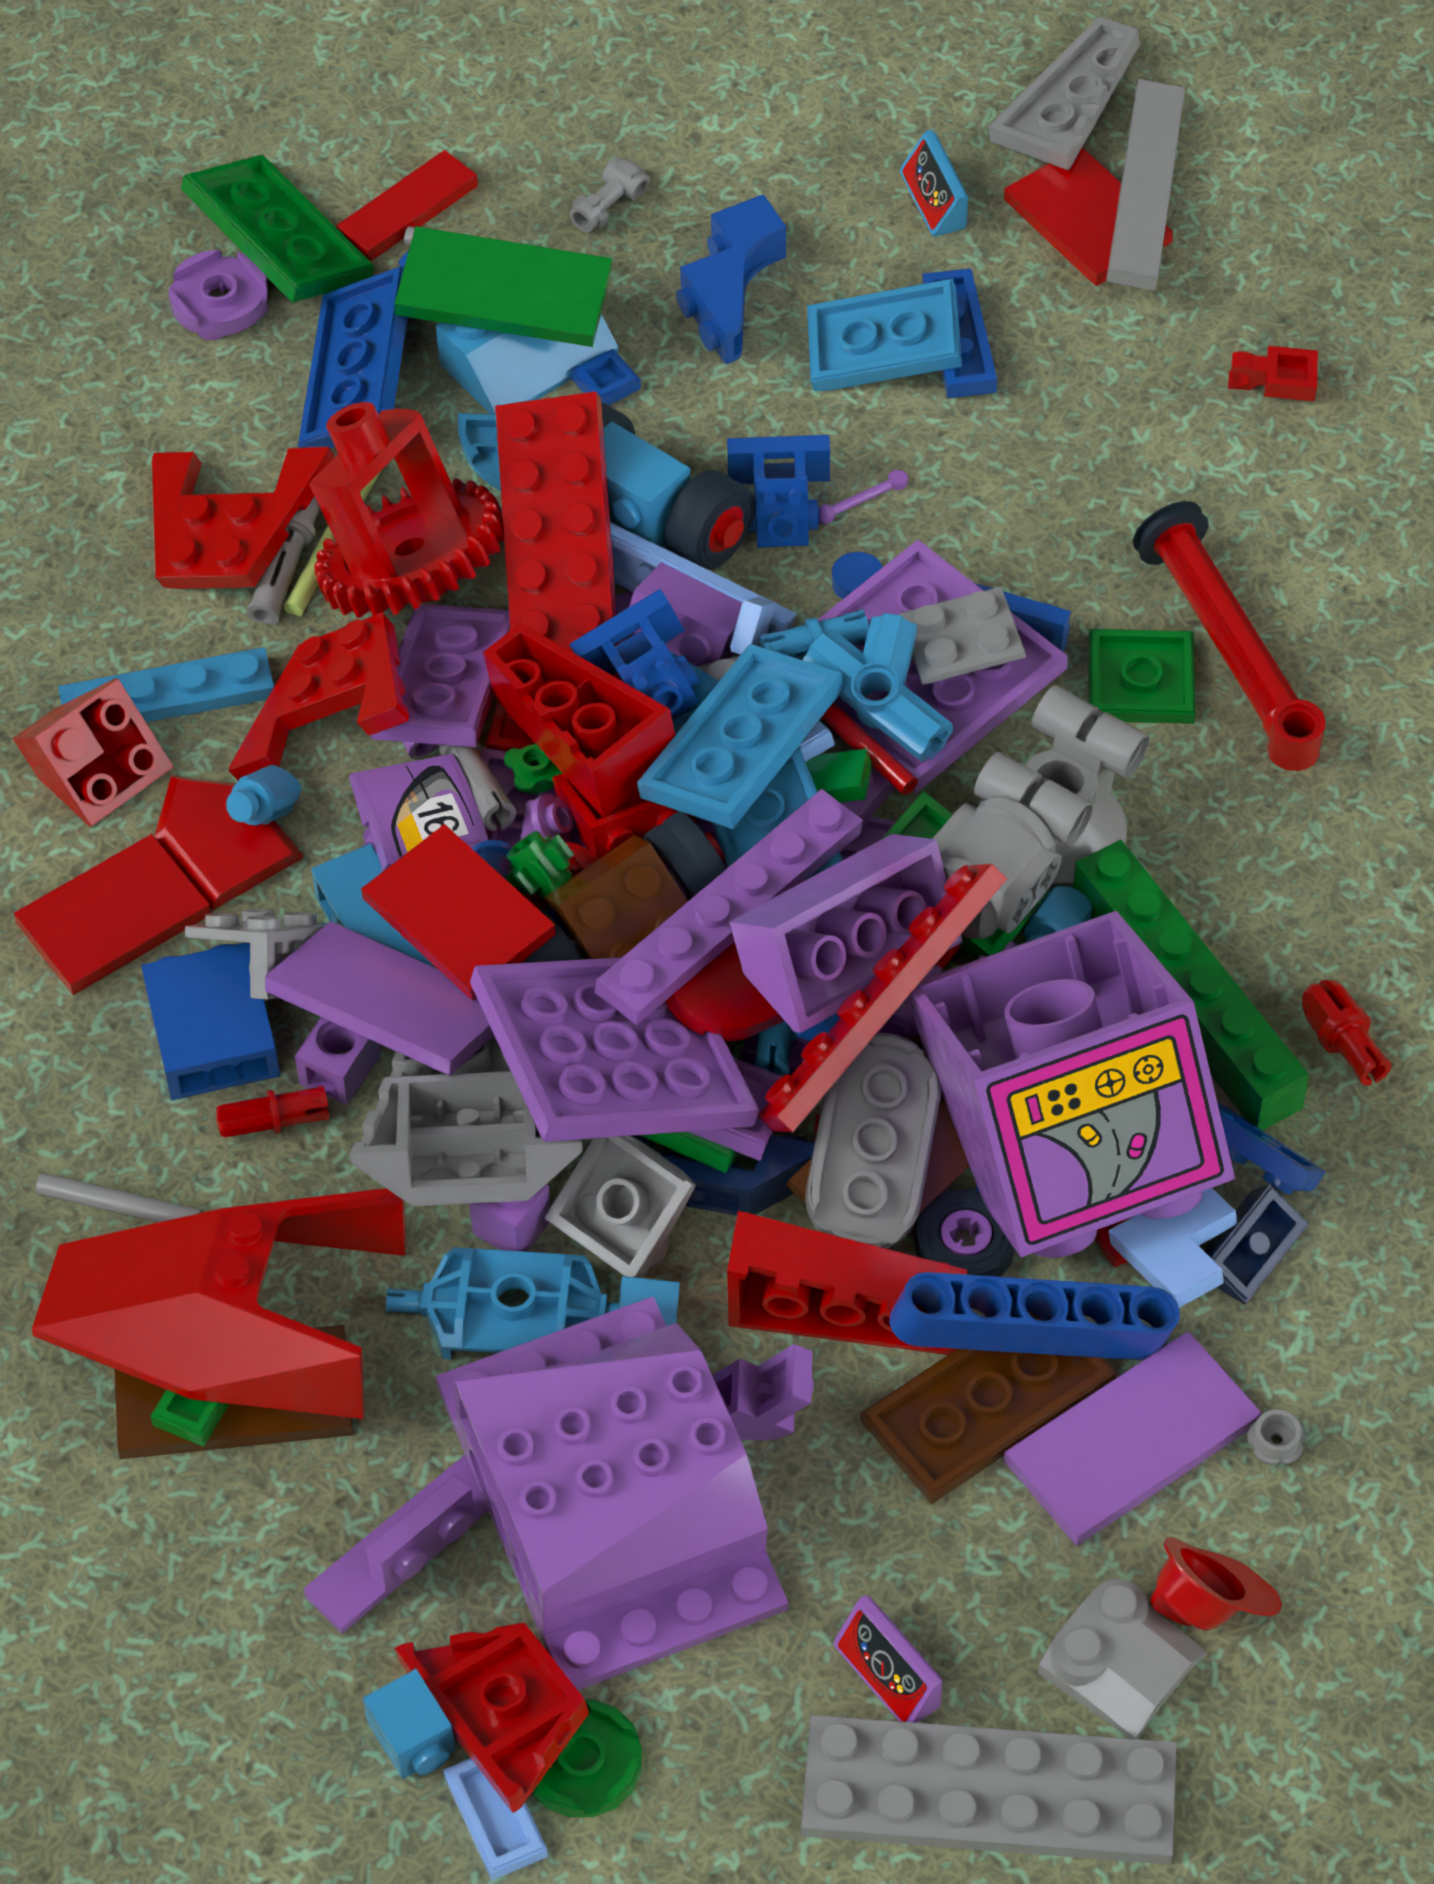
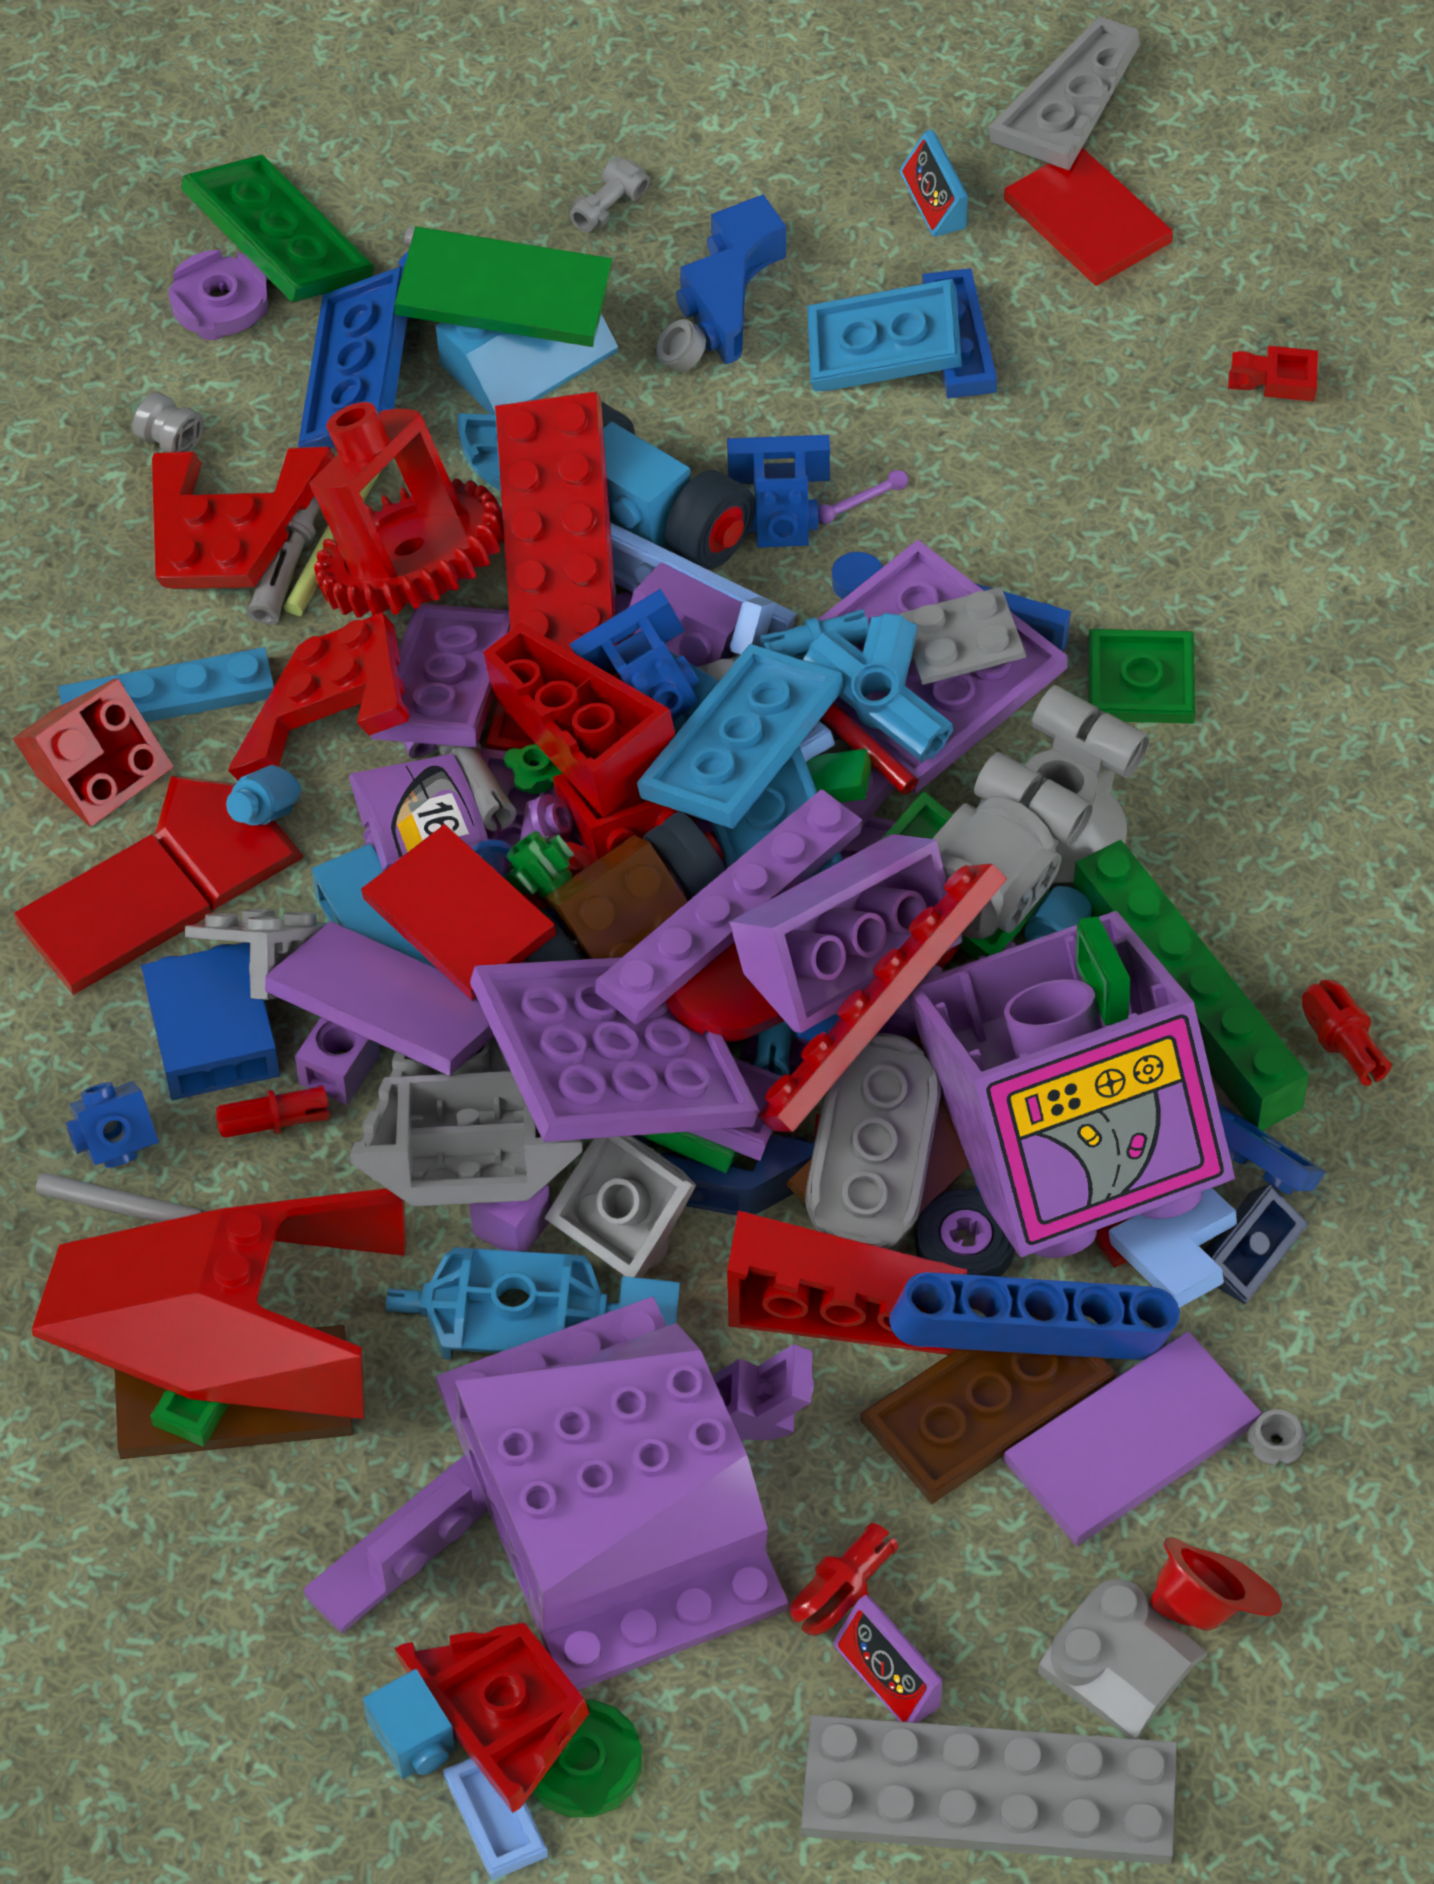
(127, 1134): none -> blue brick
(164, 423): none -> light grey wheel
(407, 204): red tile -> none
(607, 376): blue tile -> none
(681, 345): none -> light grey tile
(841, 1581): none -> red arm
(1102, 970): none -> green tile
(1146, 185): light grey tile -> none
(1174, 538): red piece -> none

